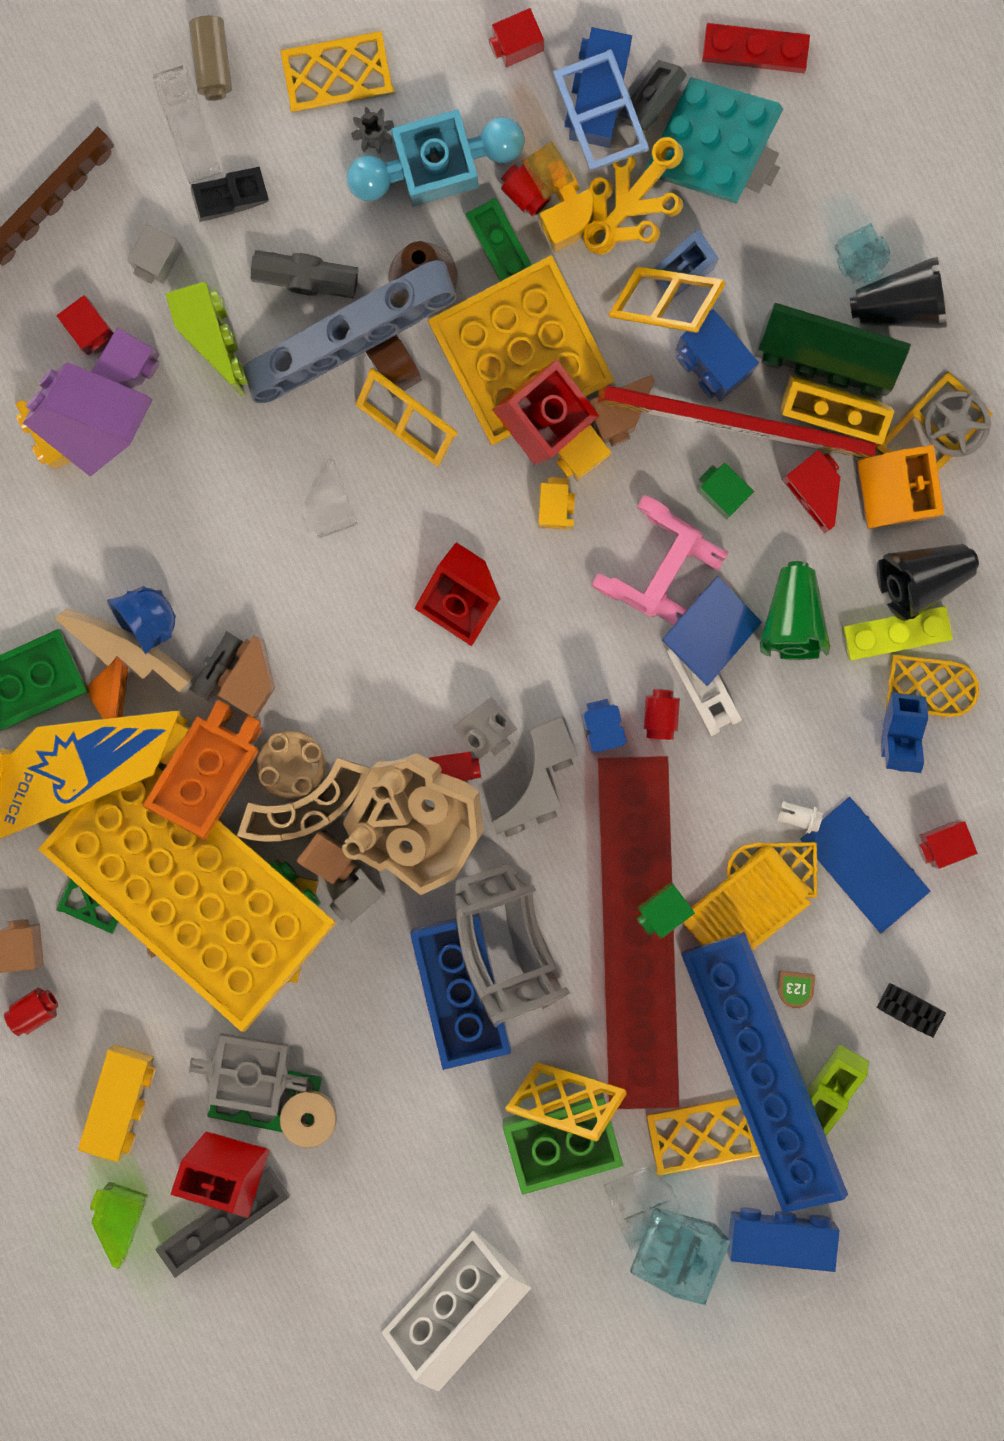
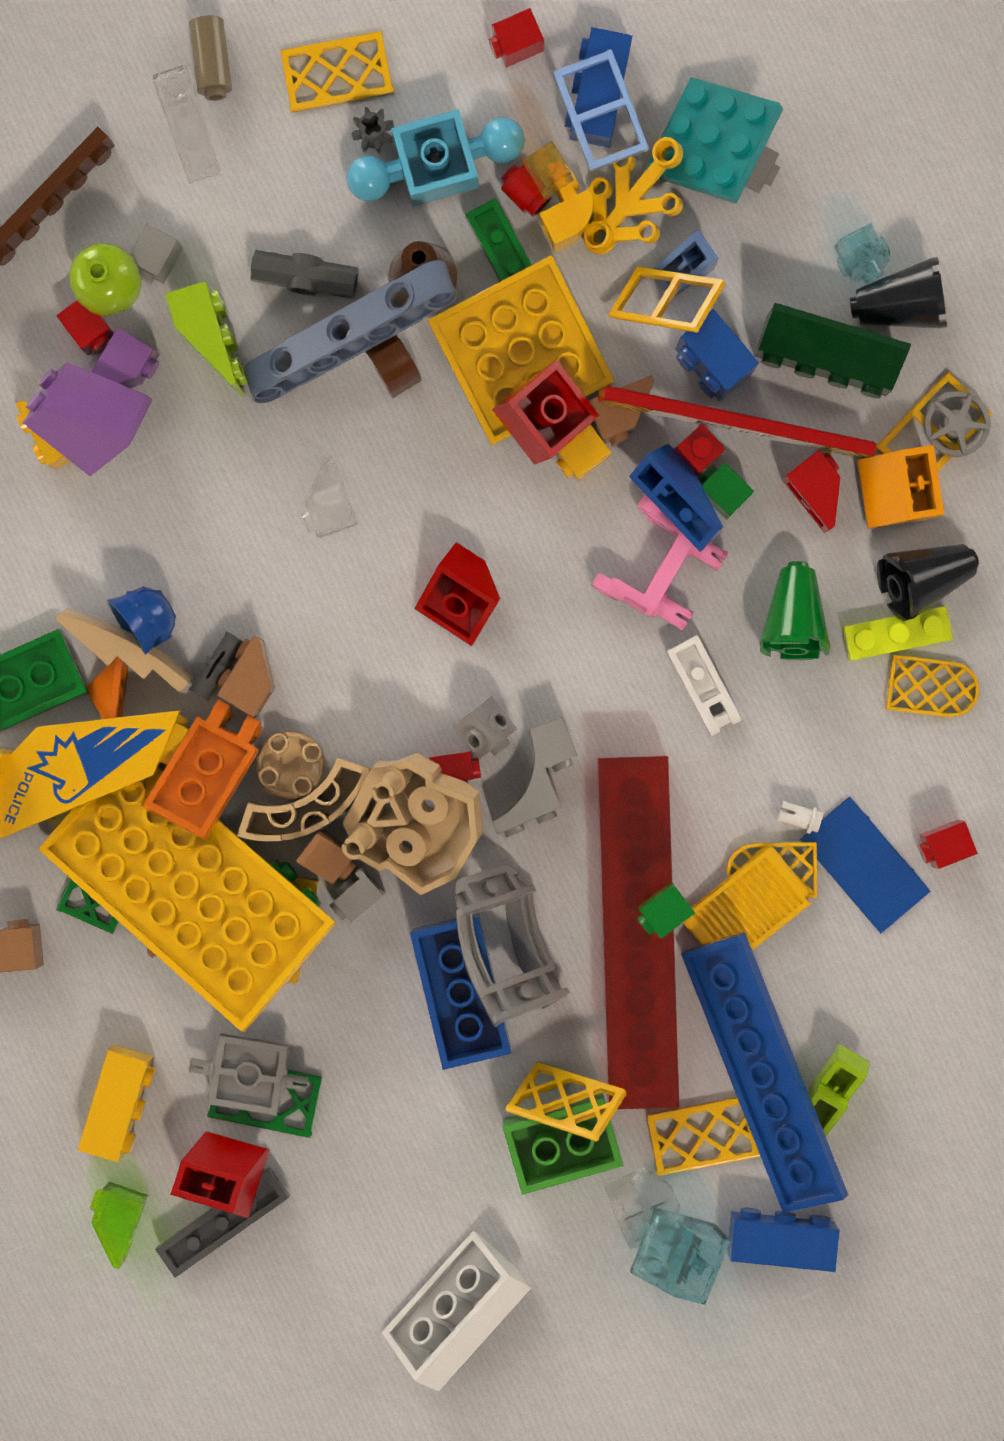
(31, 1011): red brick -> none
(105, 279): none -> lime cylinder
(230, 194): black slope -> none
(305, 1134): tan piece -> none
(399, 430): yellow window -> none
(556, 504): yellow brick -> none
(603, 726): blue brick -> none
(654, 93): dark grey plate -> none
(661, 714): red brick -> none
(678, 494): none -> blue slope
(700, 449): none -> red brick
(712, 631): blue window -> none
(756, 48): red plate -> none
(795, 988): tile -> none
(836, 409): yellow brick -> none
(903, 732): blue brick -> none
(911, 1010): black tyre -> none

